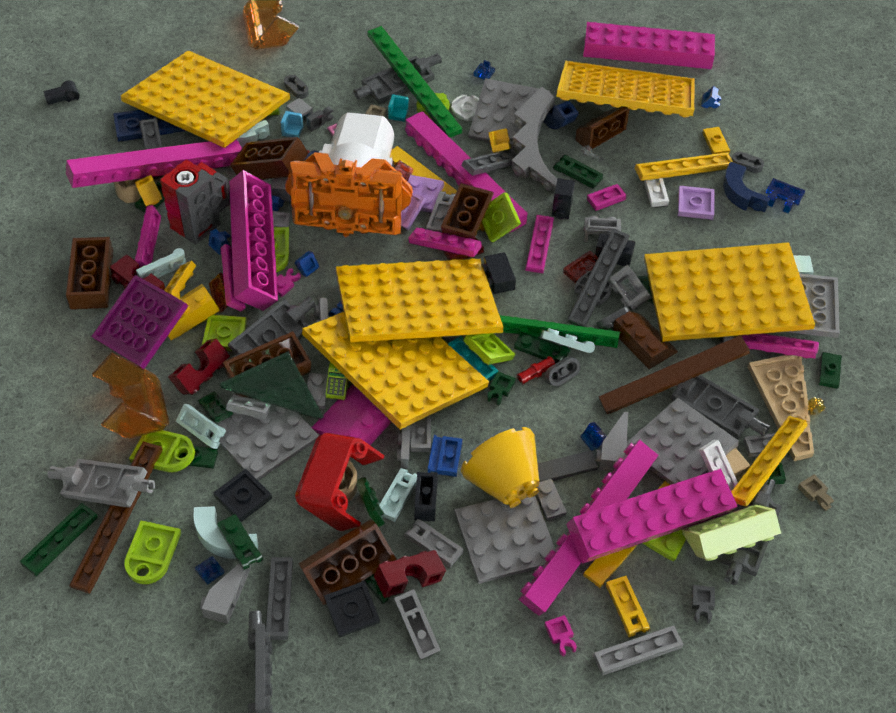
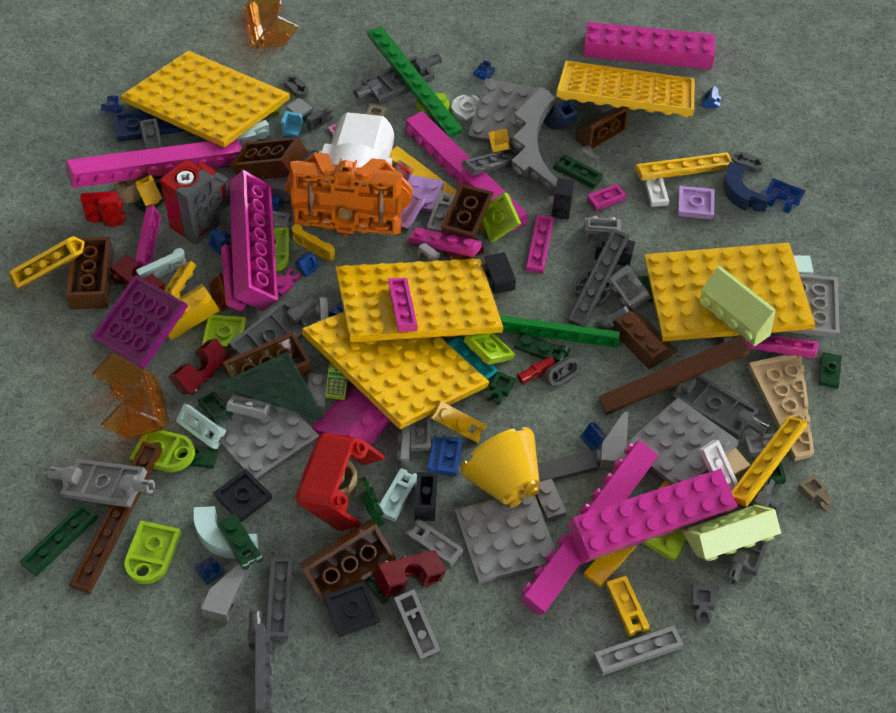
(46, 262): none -> yellow brick
(67, 91): black piece -> none
(103, 207): none -> red plate
(112, 105): none -> clear blue tile
(312, 243): none -> yellow plate
(398, 108): teal panel -> none
(402, 304): none -> dark pink plate
(427, 253): none -> light grey brick
(457, 421): none -> yellow plate
(561, 632): dark pink plate -> none
(569, 340): light aqua plate -> none
(580, 266): clear red plate -> none
(716, 140): yellow plate -> none
(737, 306): none -> yellowish green slope
(816, 403): clear yellow plate -> none

